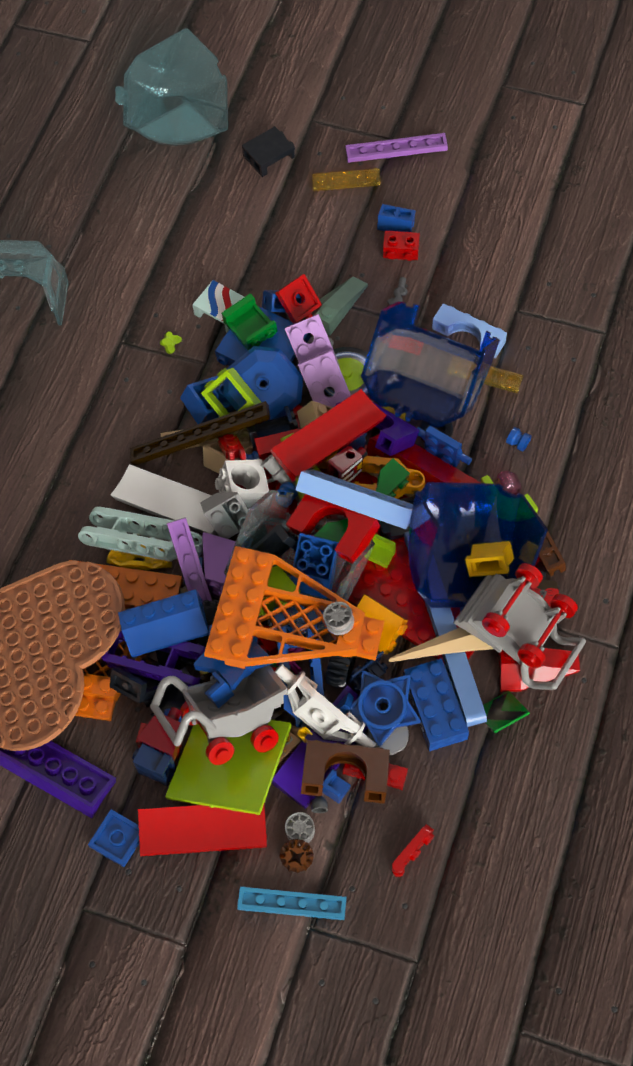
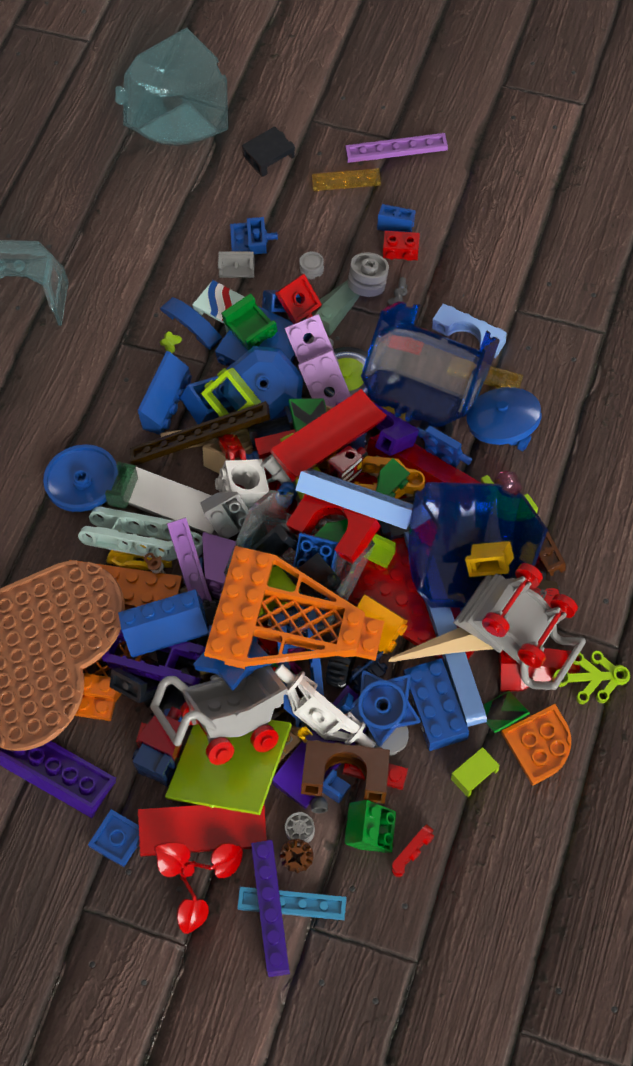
(80, 477): none -> blue dish
(123, 485): none -> clear green panel
(154, 564): none -> pearl gold piece
(164, 394): none -> blue slope
(174, 860): none -> red plant
(192, 321): none -> blue slope
(219, 692): blue panel -> none
(236, 264): none -> light grey hinge
(251, 236): none -> blue plate
(270, 909): none -> dark purple arch
(306, 411): none -> piece
(311, 265): none -> light grey wheel
(320, 572): none -> black hinge
(338, 619): light grey wheel -> none
(368, 274): none -> light grey wheel
(370, 826): none -> green slope
(474, 771): none -> lime panel
(504, 416): none -> blue dish
(540, 743): none -> orange plate
(596, 677): none -> lime plant

